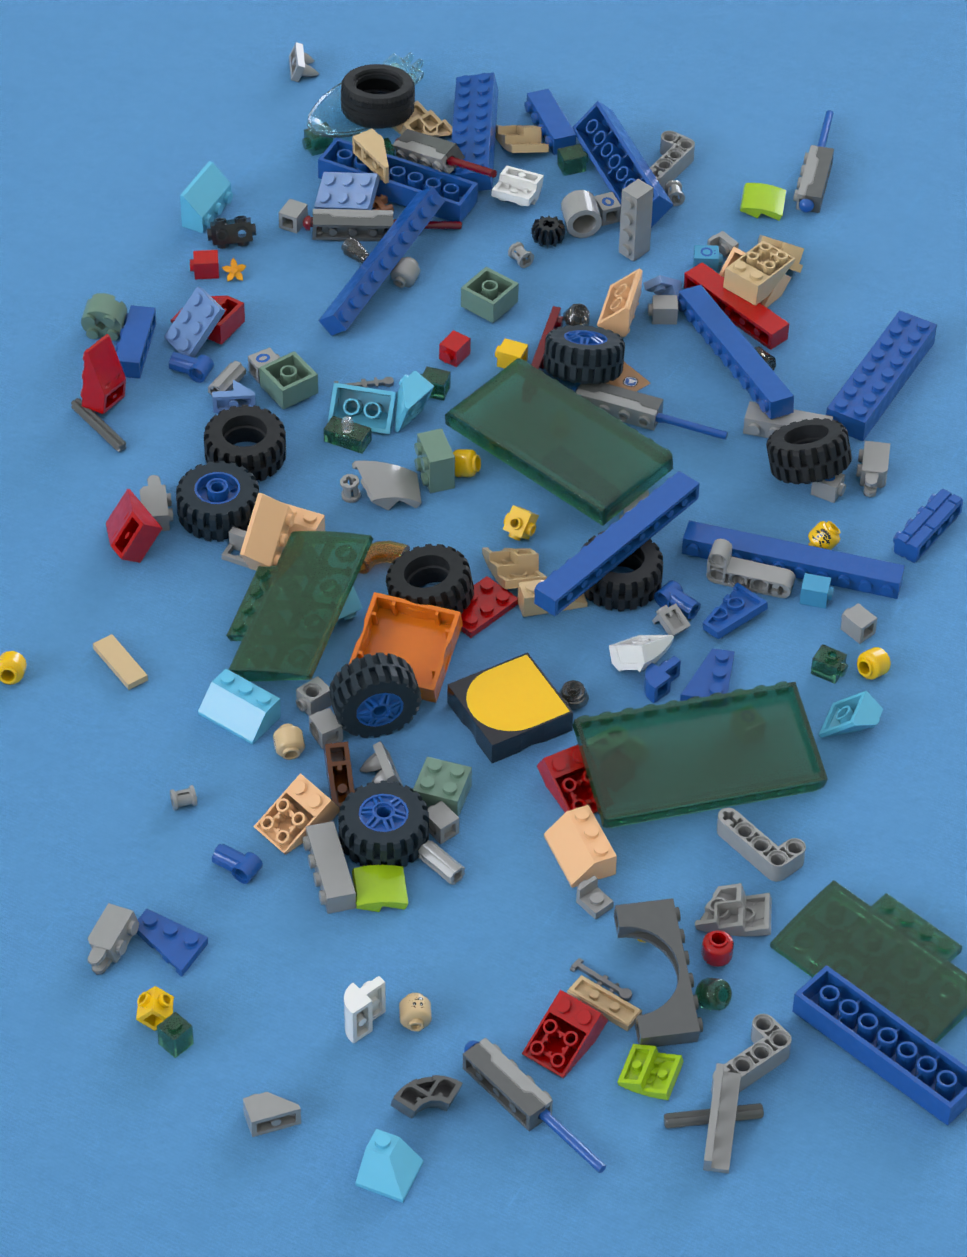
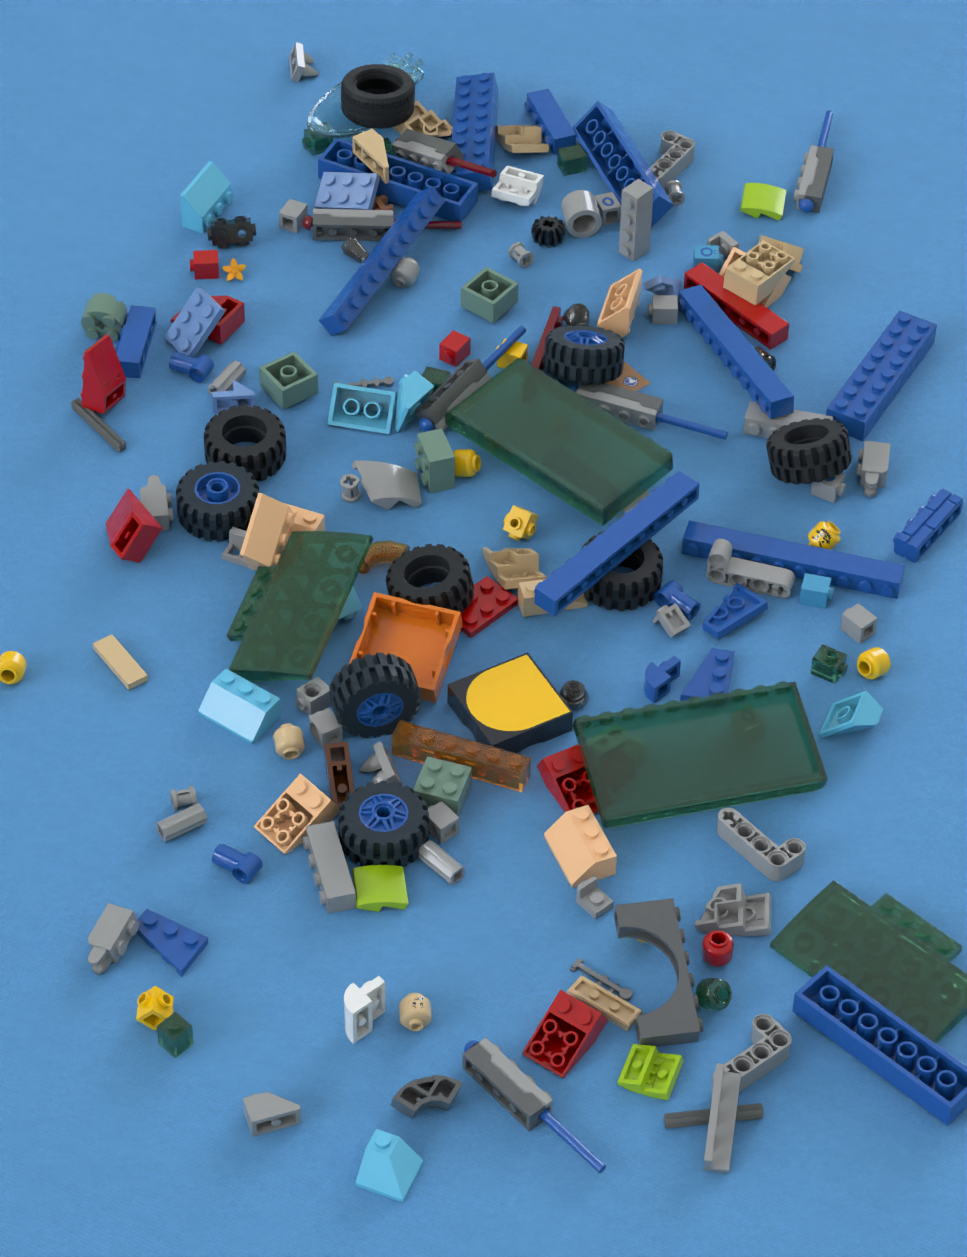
(181, 822): none -> light grey axle
(259, 359): light grey brick -> none
(347, 434): piece -> none
(460, 385): none -> dark grey piece
(487, 762): none -> clear orange brick
(639, 651): white slope -> none

